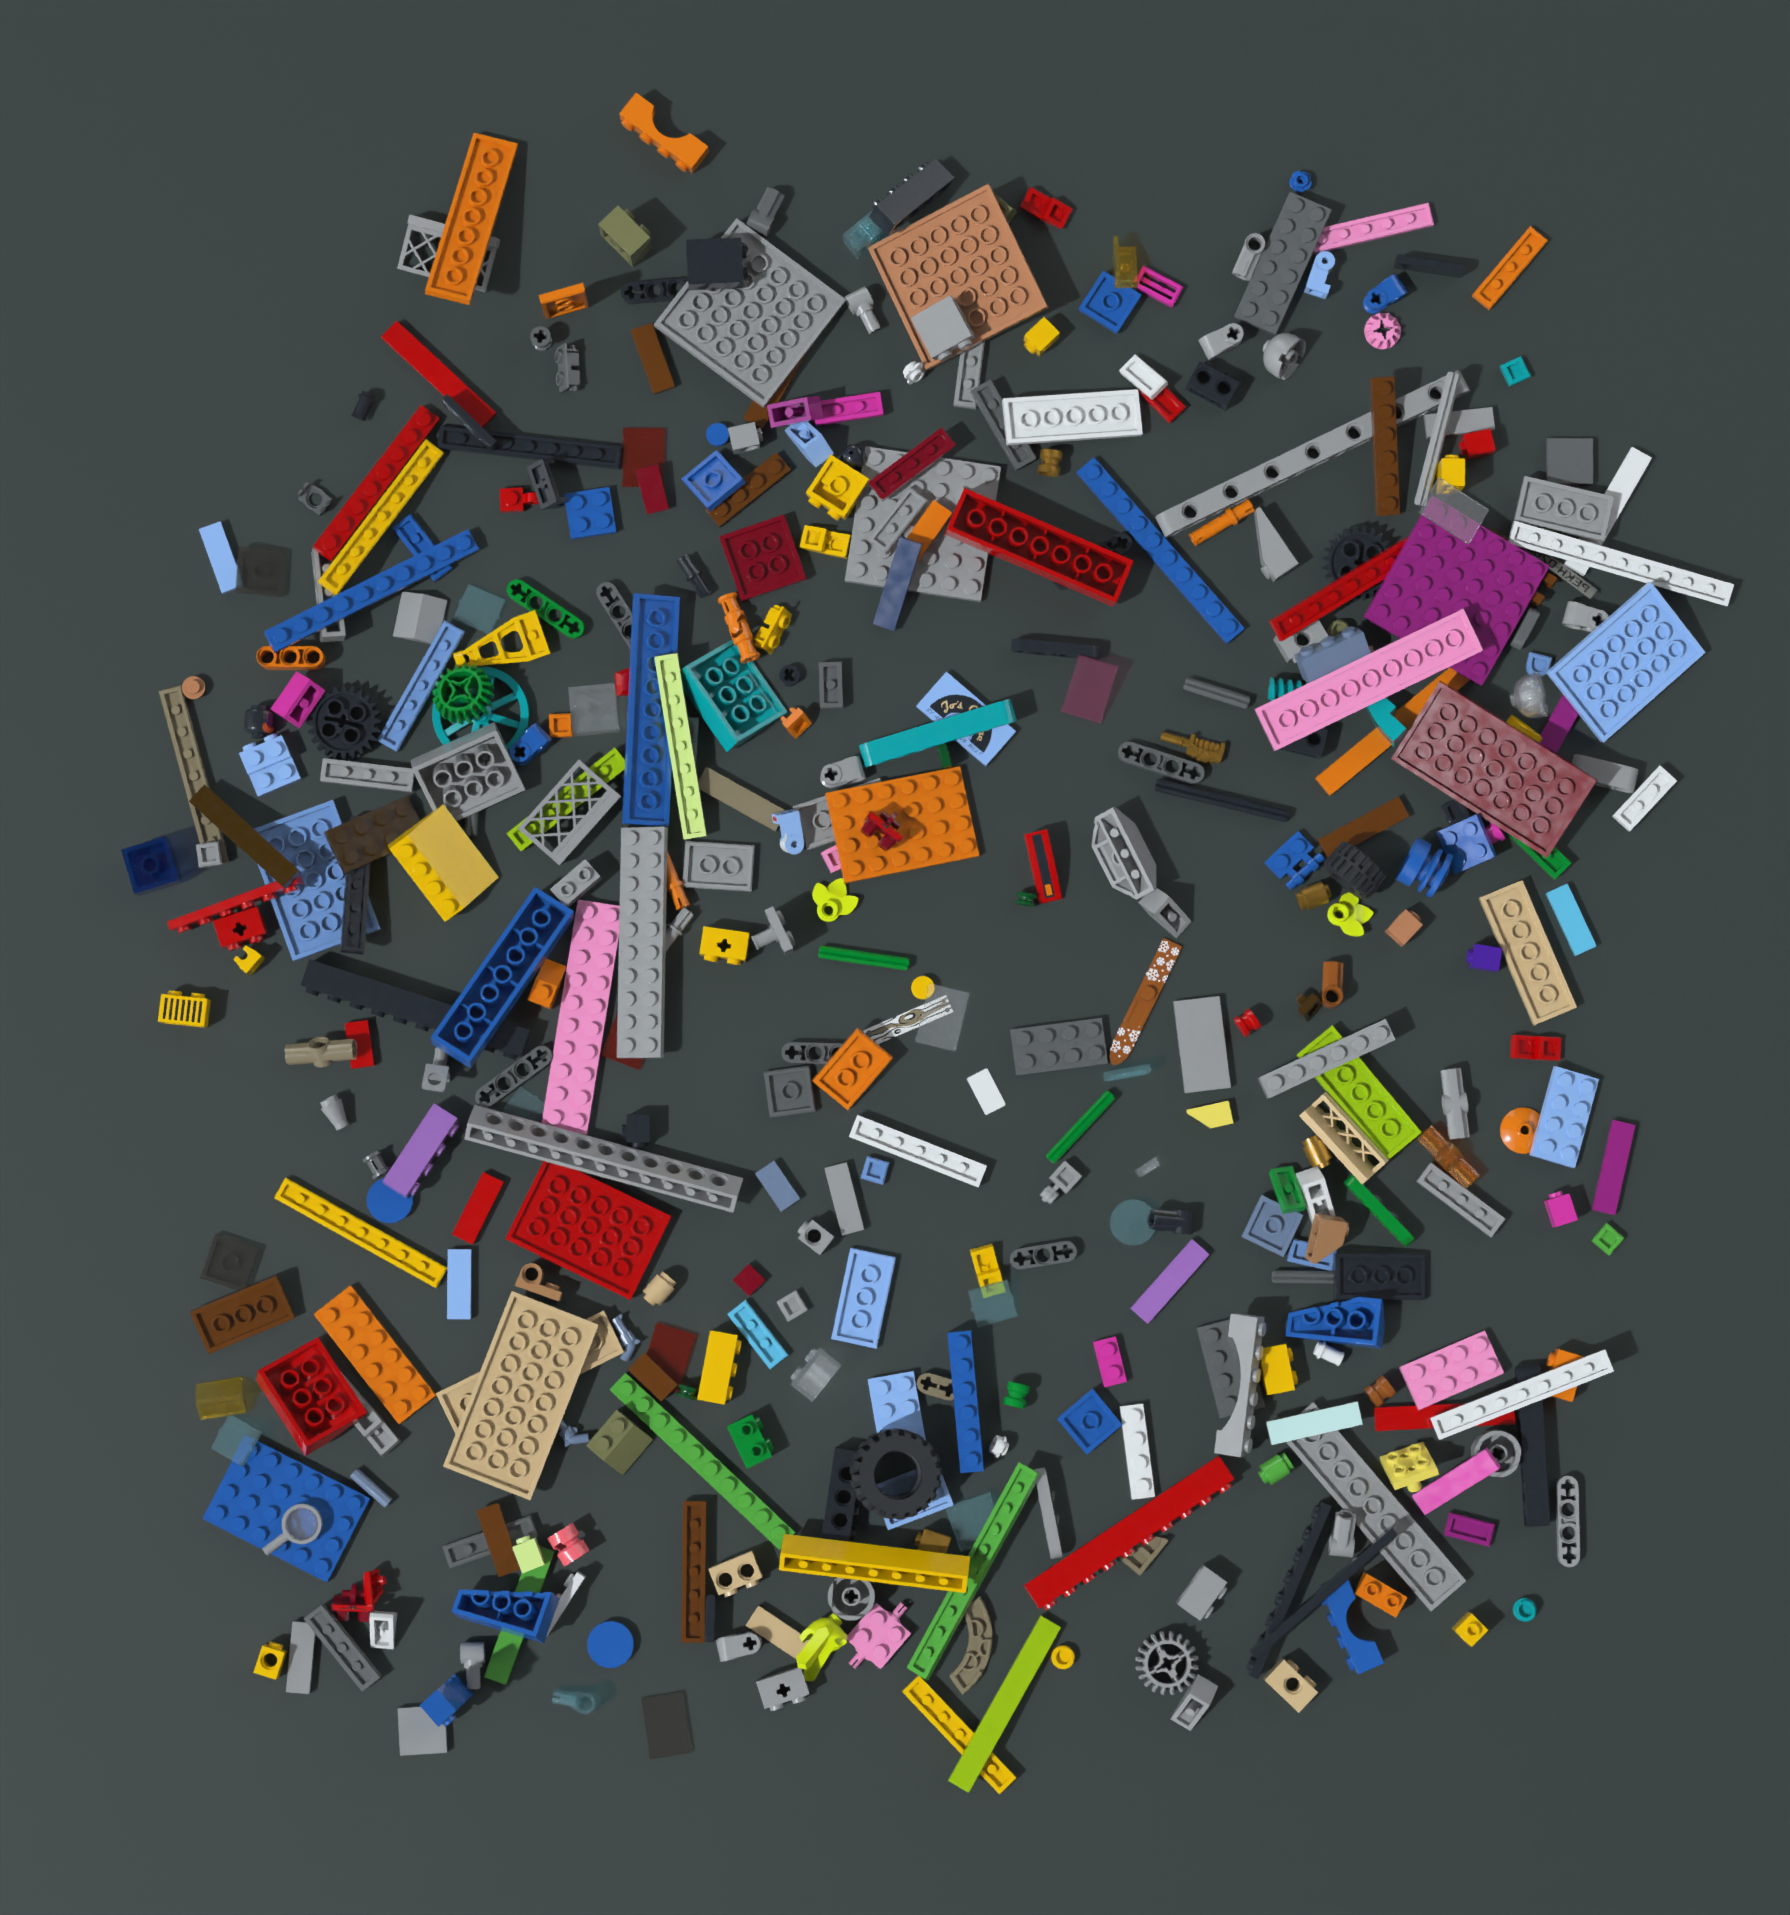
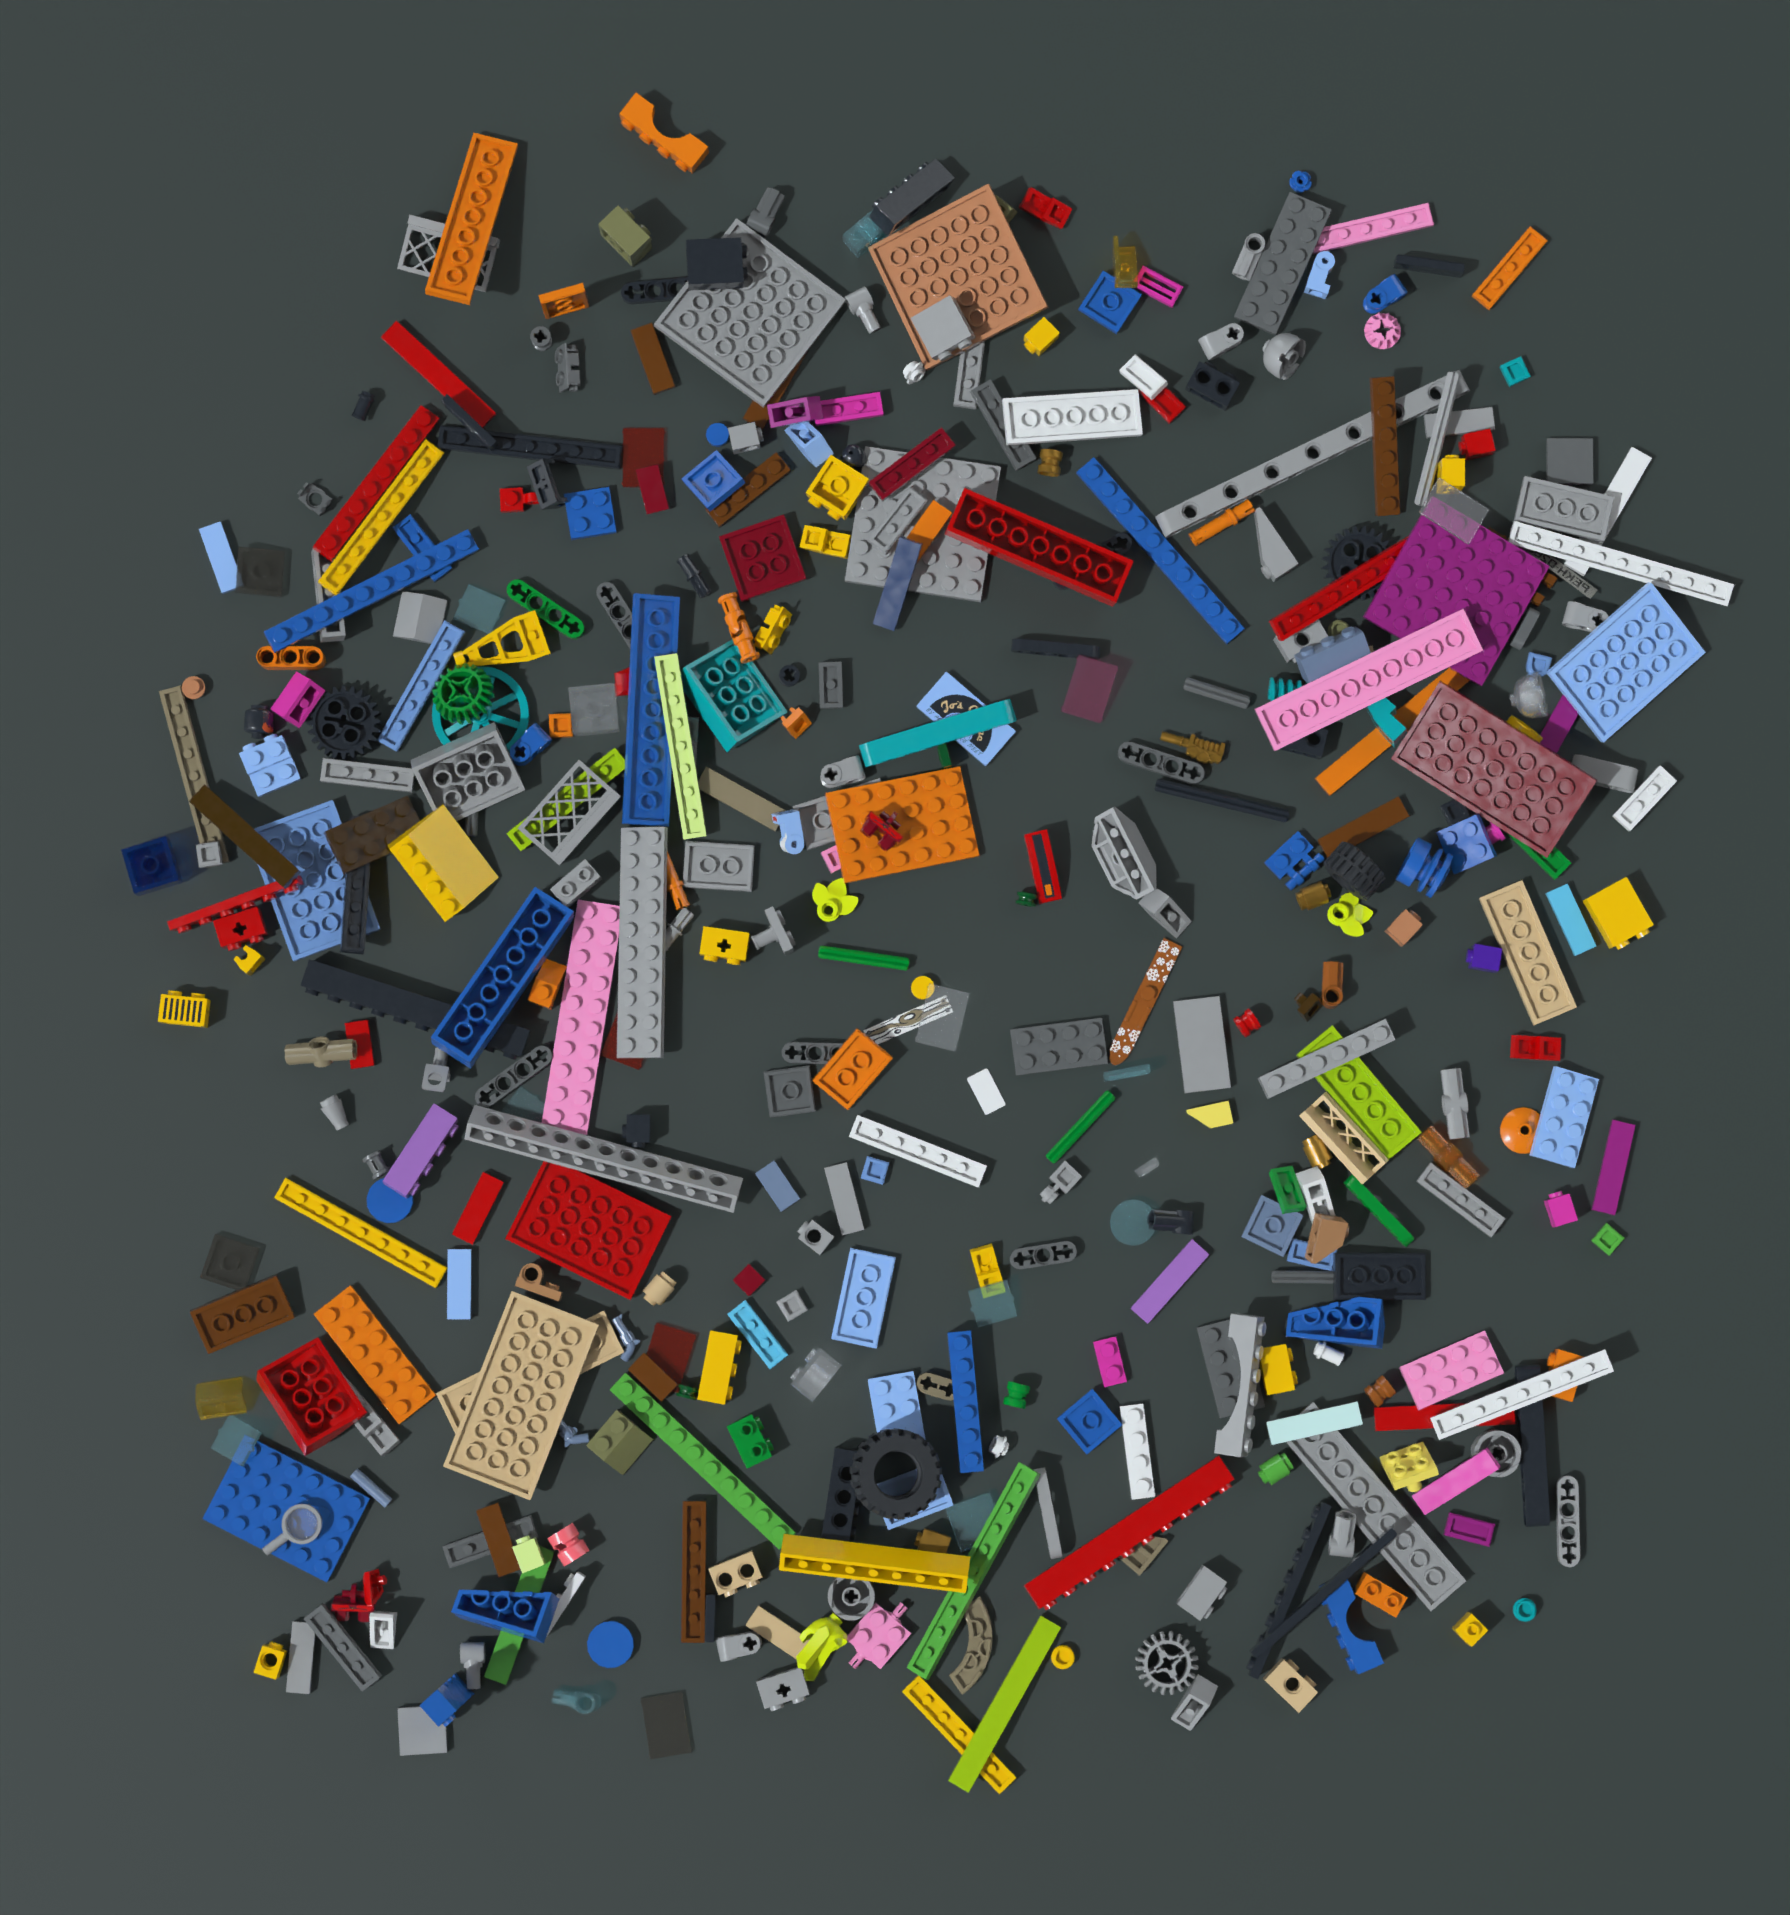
(1618, 914): none -> yellow brick

